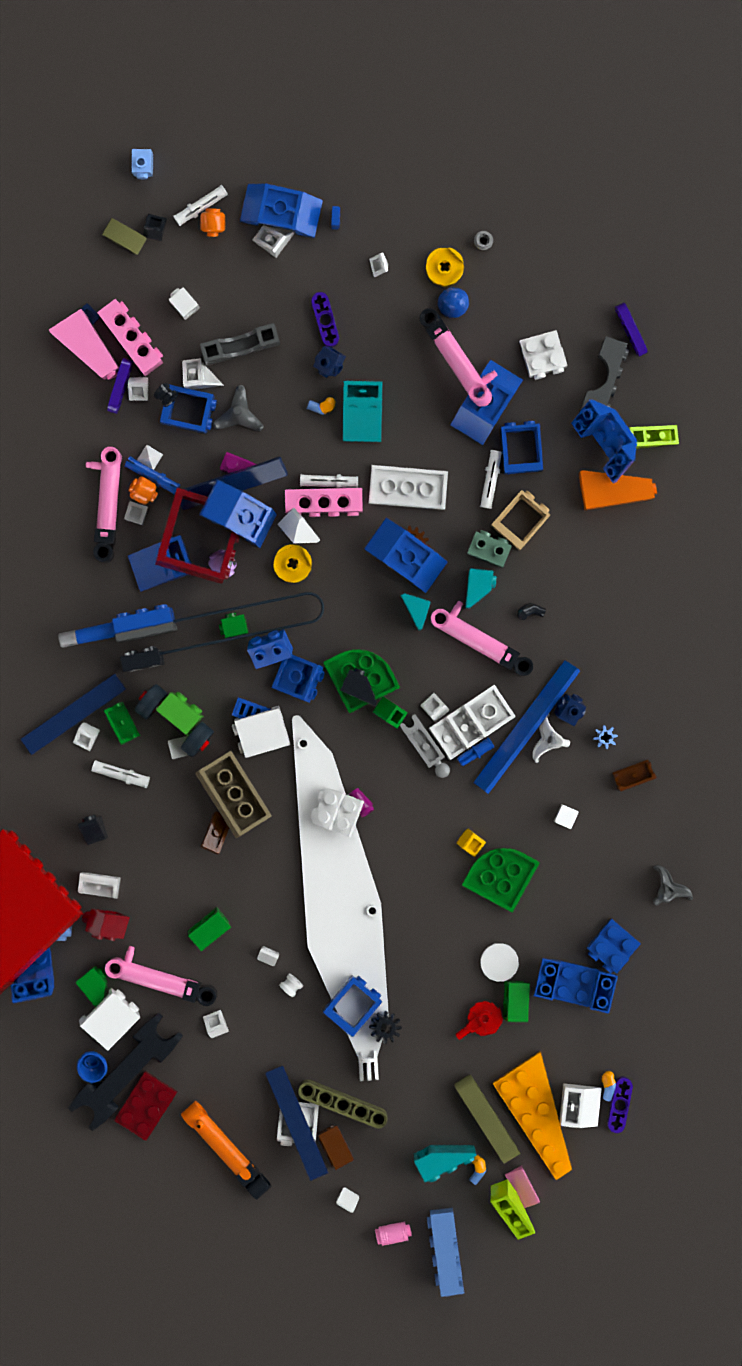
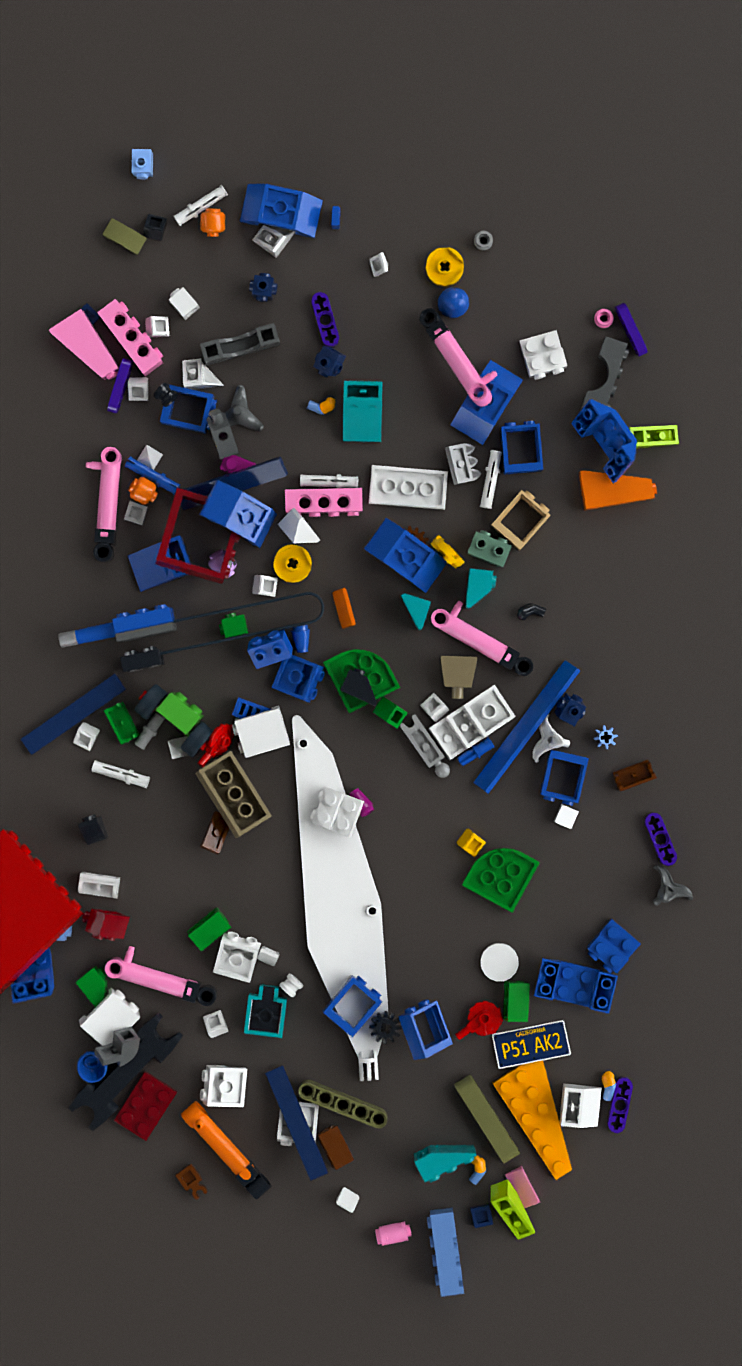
(121, 1050): none -> dark grey brick
(149, 730): none -> light grey pin
(157, 326): none -> white slope
(189, 1179): none -> reddish brown plate
(218, 743): none -> red piece
(220, 429): none -> dark grey torso
(223, 1086): none -> white plate
(237, 956): none -> white plate
(263, 294): none -> dark blue brick
(264, 585): none -> white slope
(266, 1012): none -> black piece
(301, 638): none -> blue cone
(343, 608): none -> orange slope
(437, 1026): none -> blue window
(447, 551): none -> yellow plate
(458, 673): none -> dark tan torso
(461, 463): none -> light grey plate
(481, 1216): none -> dark blue tile
(531, 1044): none -> dark blue sticker
(568, 800): none -> blue window
(603, 312): none -> bright pink plate
(661, 854): none -> dark purple beam

